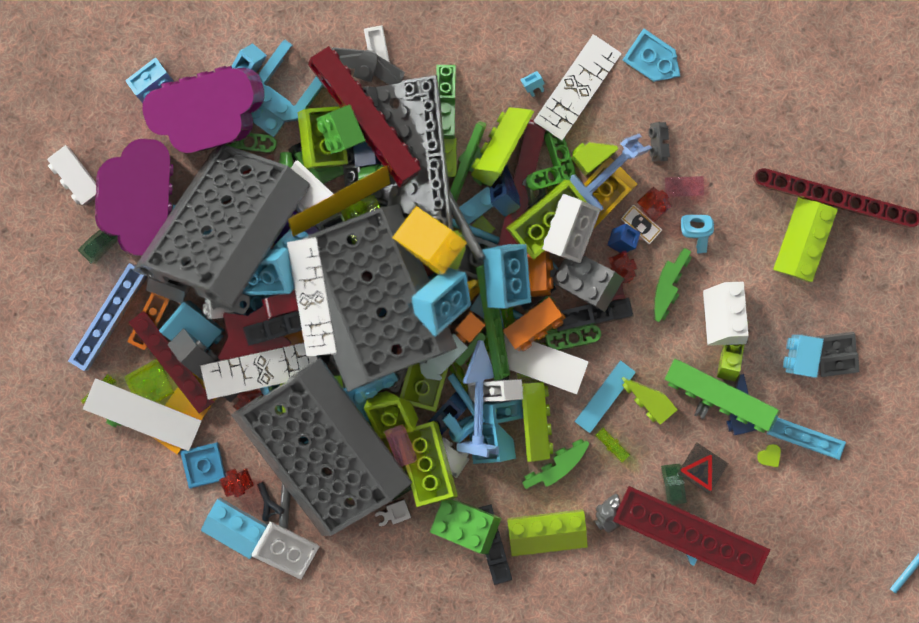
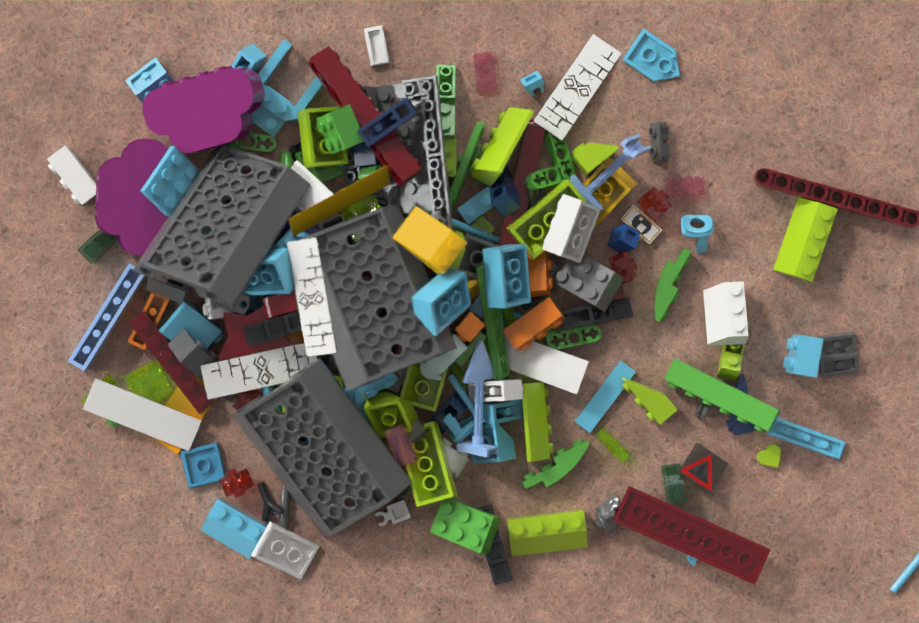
(170, 181): none -> medium azure plate
(369, 64): dark grey plate -> none
(388, 121): none -> dark blue slope
(418, 431): none -> clear smoke slope
(465, 230): dark grey piece -> none
(484, 71): none -> clear pink tile

